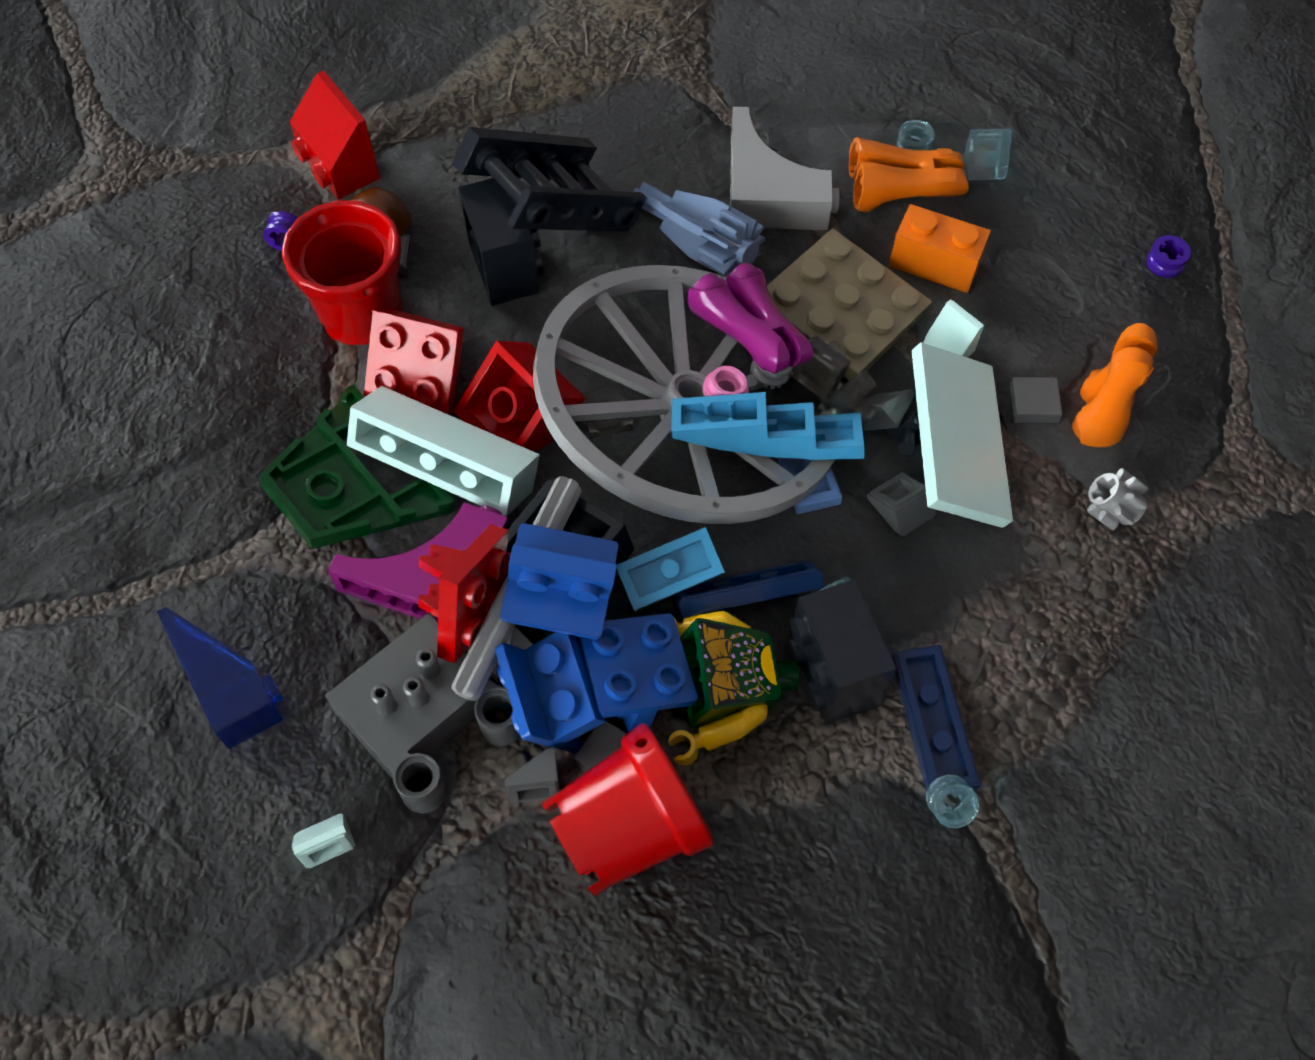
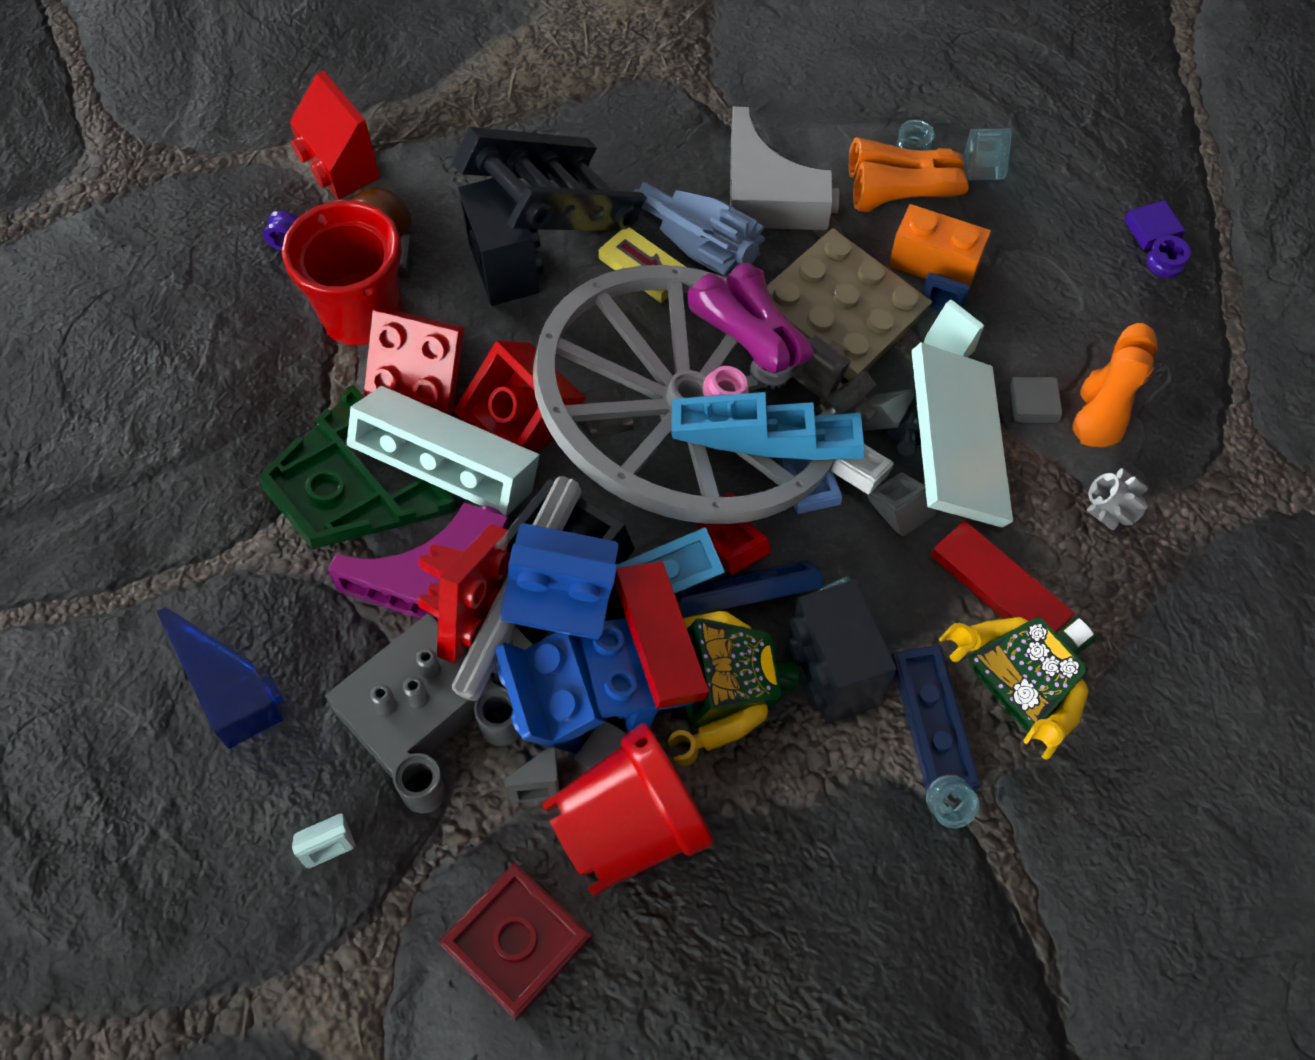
(515, 941): none -> dark red tile
(633, 250): none -> light yellow tile
(660, 635): none -> red tile
(737, 543): none -> red bracket
(864, 473): none -> white tile
(943, 289): none -> dark blue slope
(998, 578): none -> red tile
(1030, 671): none -> torso
(1152, 222): none -> dark purple tile

